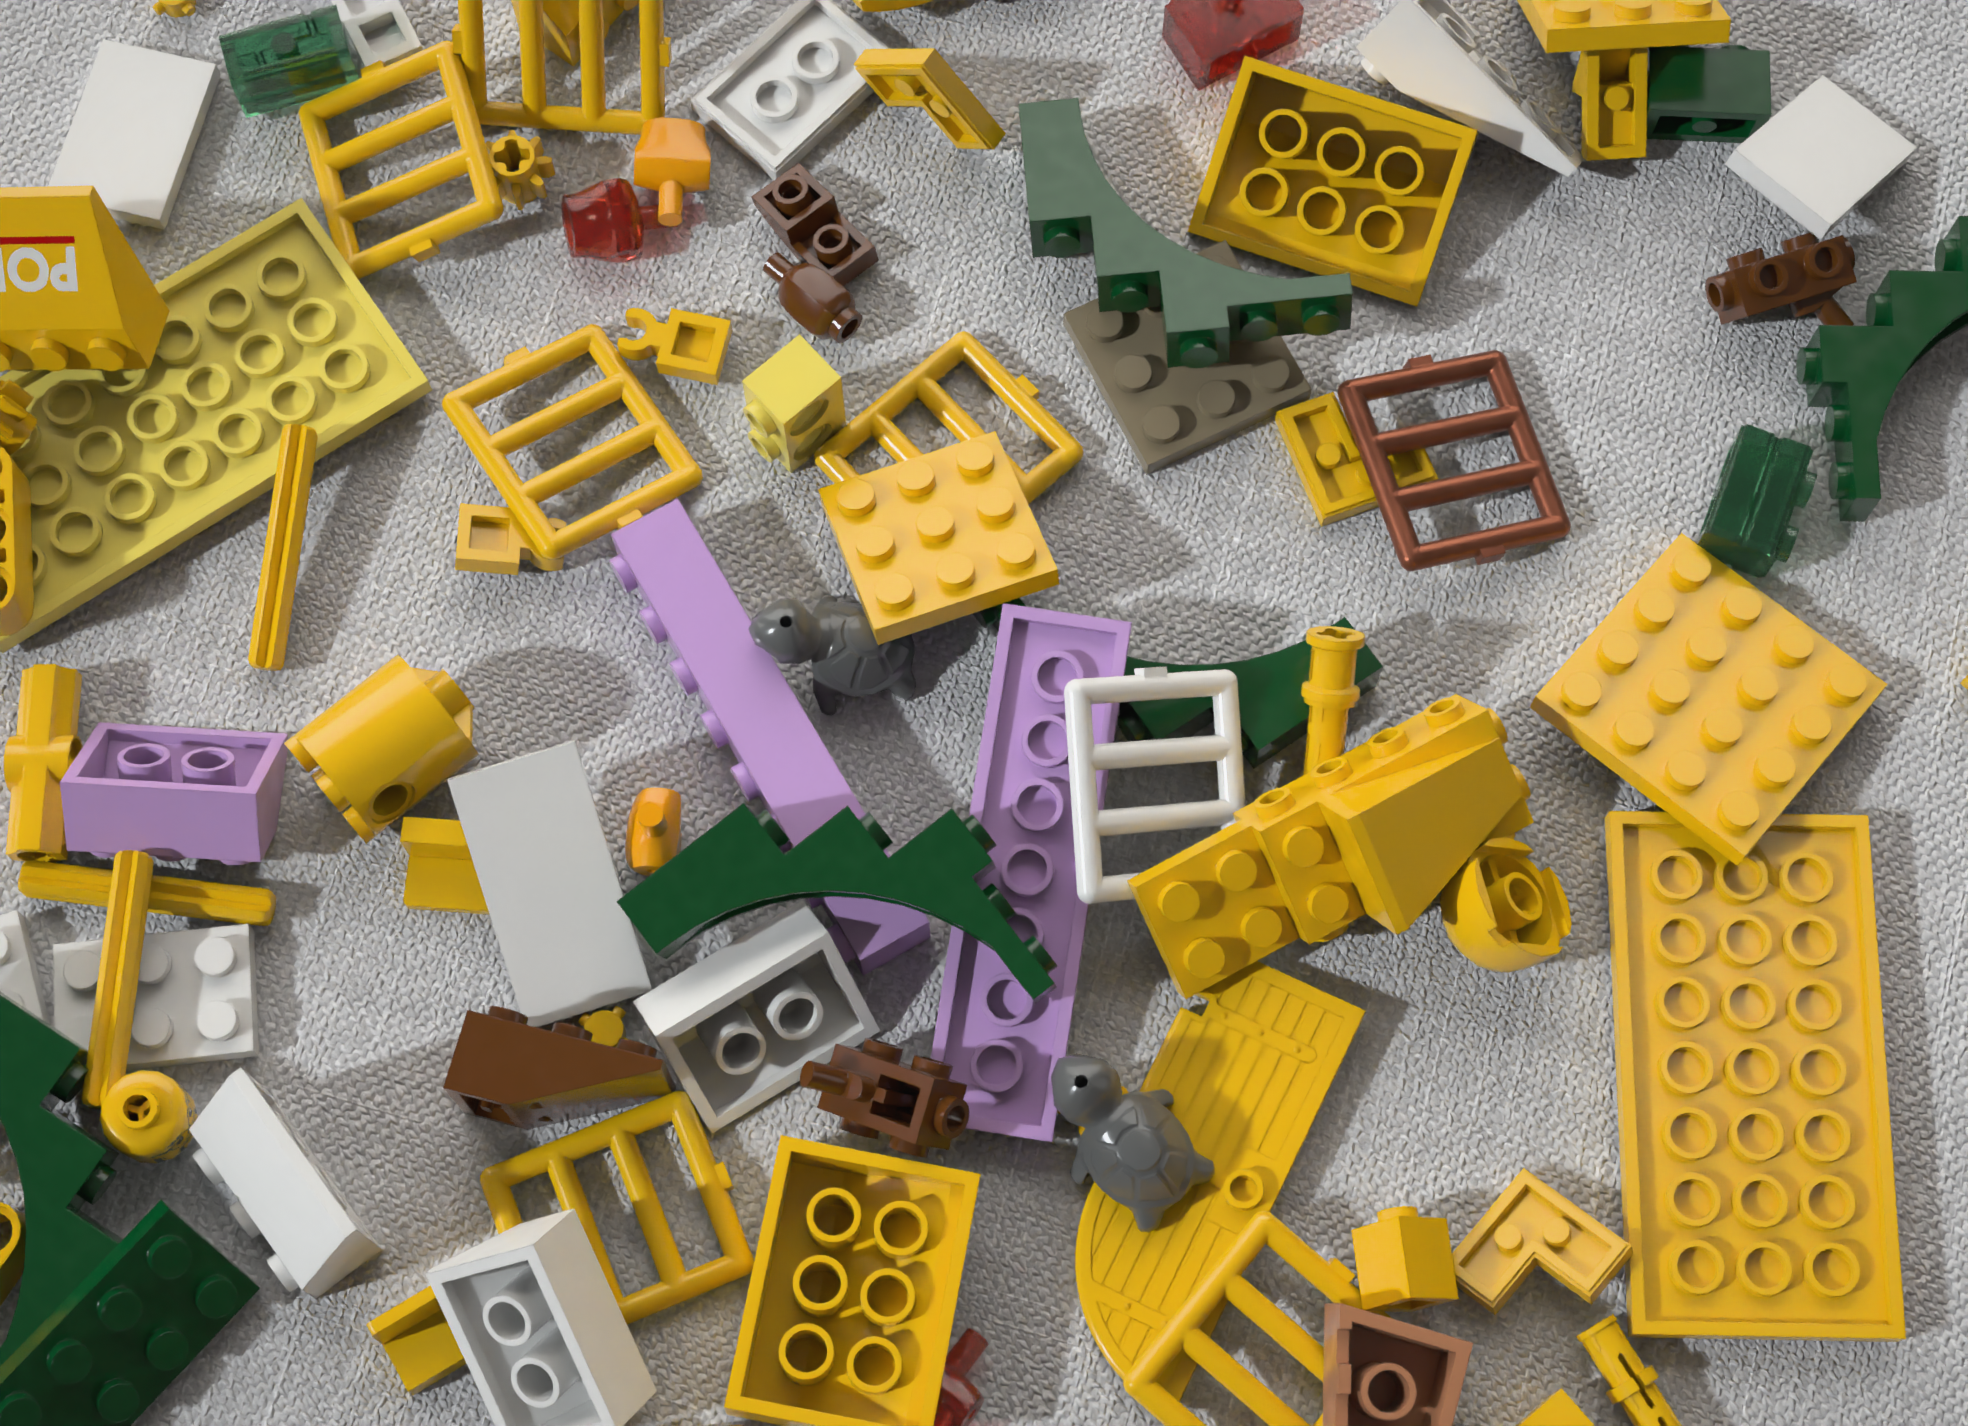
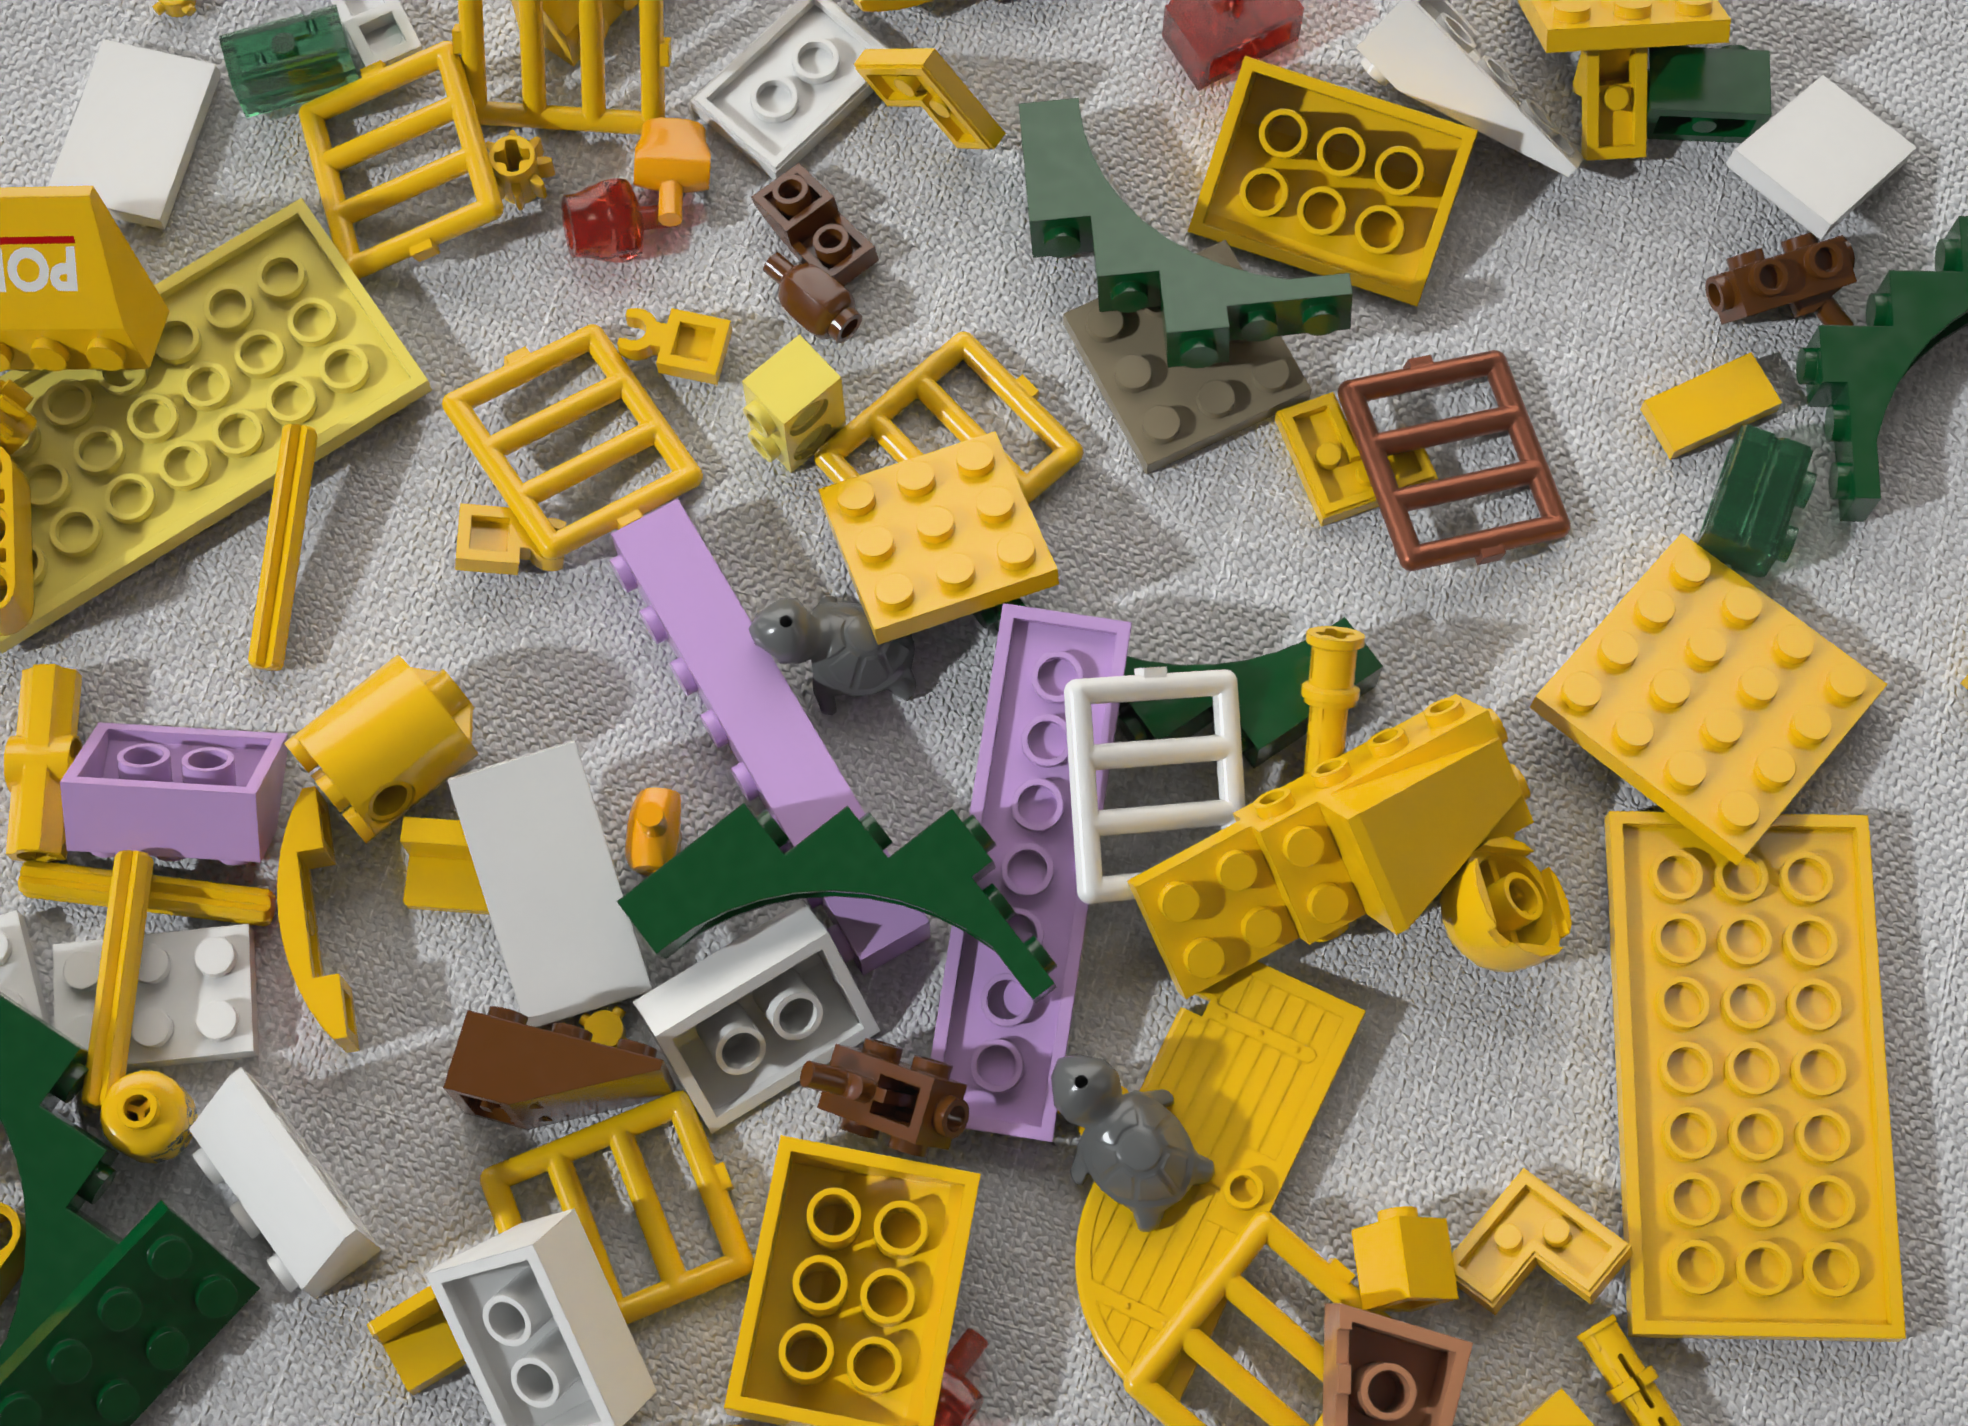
(304, 847): none -> yellow slope
(1710, 405): none -> yellow tile

